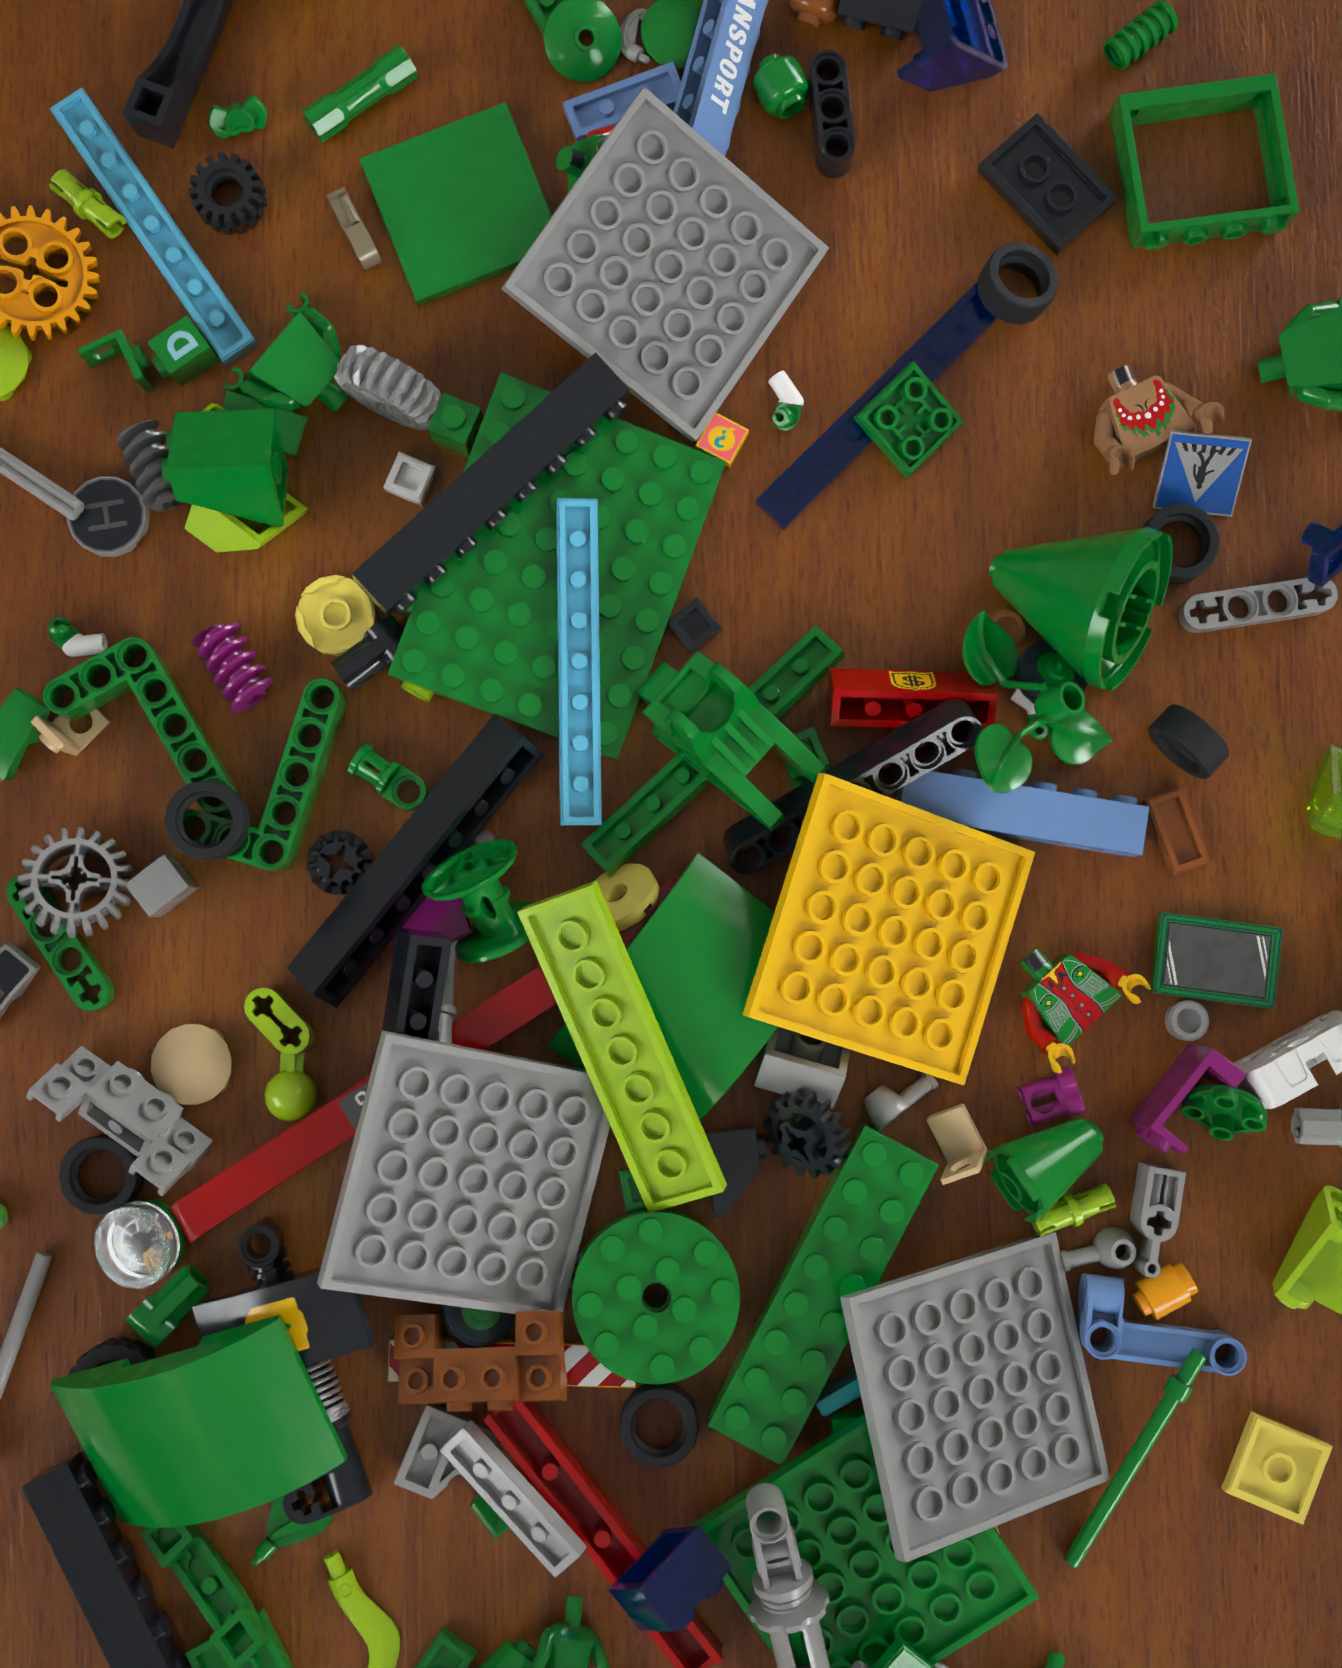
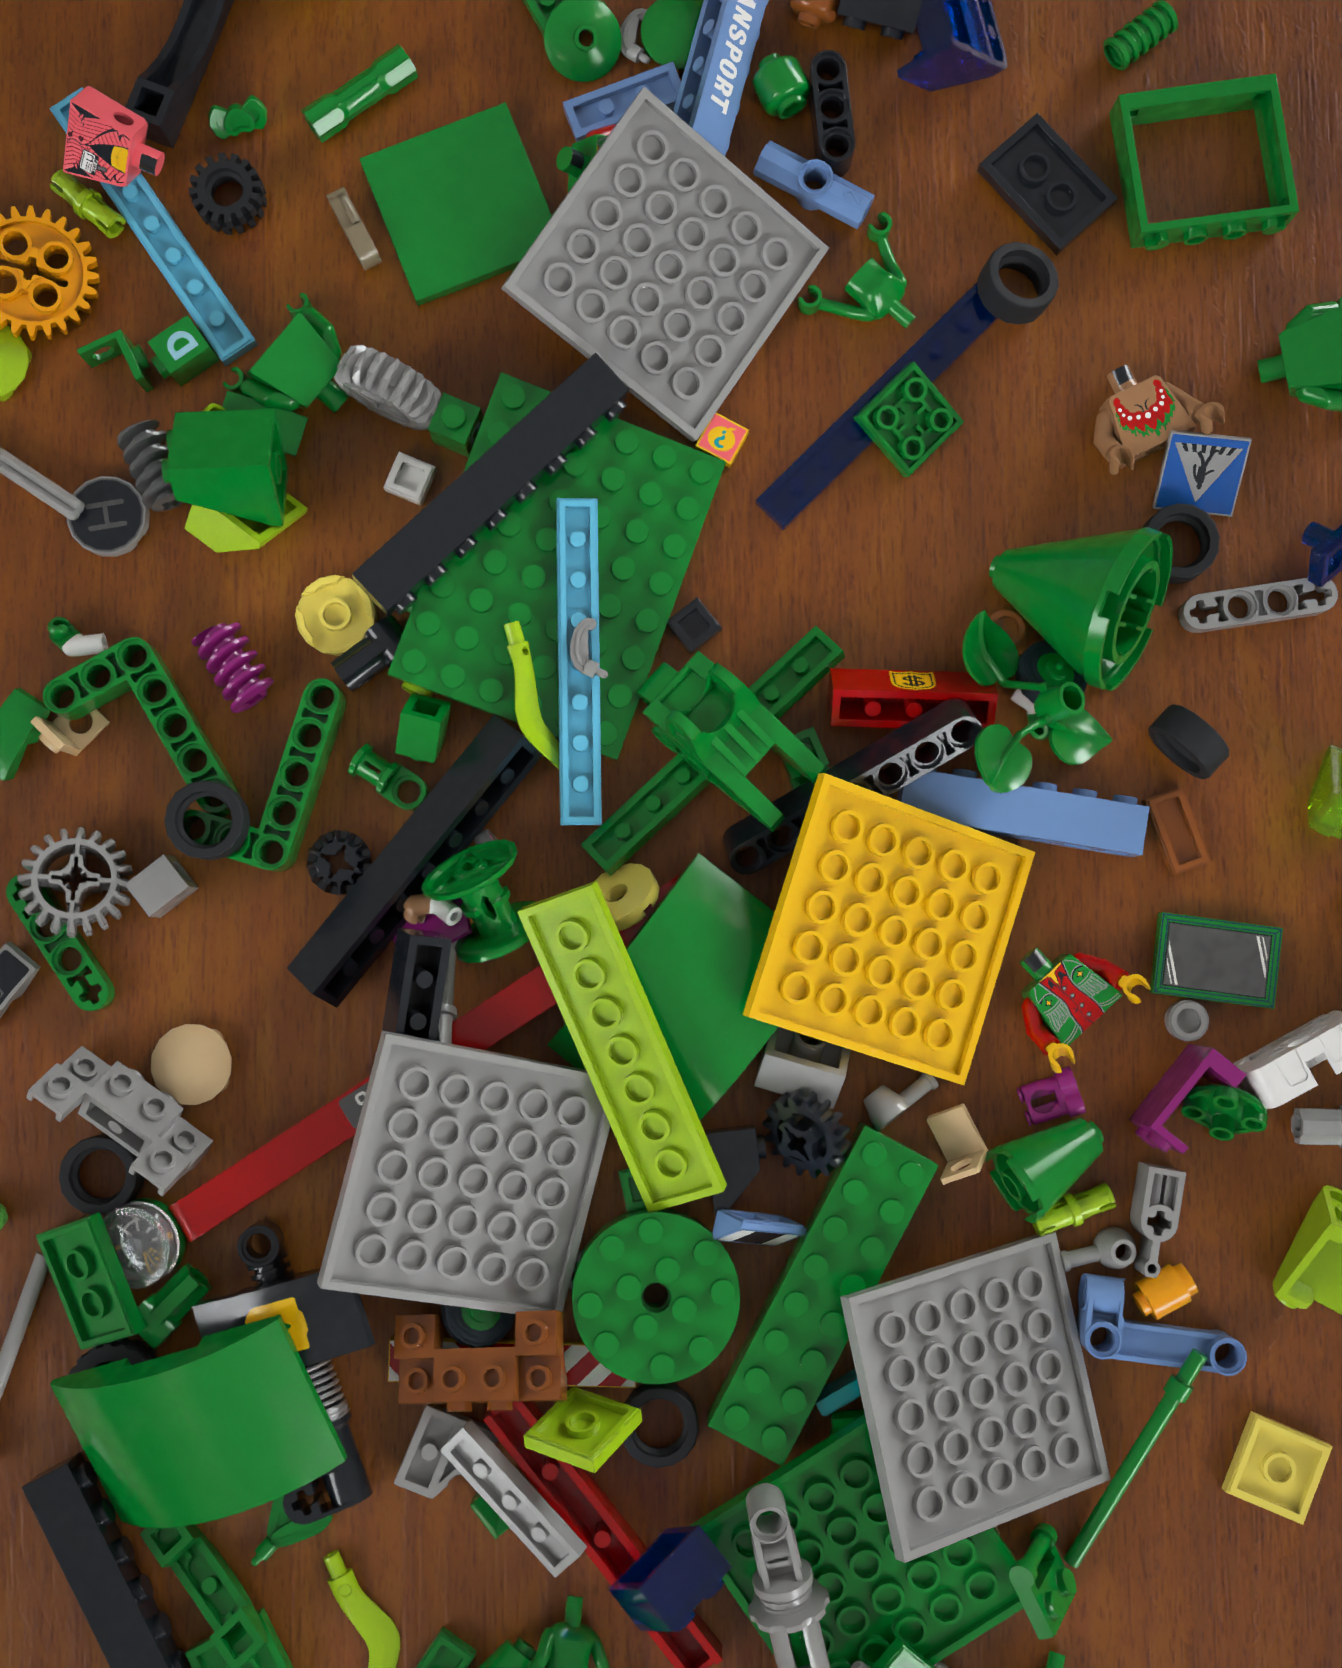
(90, 1281): none -> green tile
(107, 141): none -> coral torso
(290, 1092): lime beam -> none
(418, 906): none -> arm
(423, 728): none -> green brick
(526, 697): none -> lime piece
(579, 650): none -> light grey piece
(583, 1429): none -> lime tile
(755, 1228): none -> medium blue slope
(789, 403): arm -> none
(791, 172): none -> medium blue piece
(871, 286): none -> green piece
(1043, 1582): none -> green plate

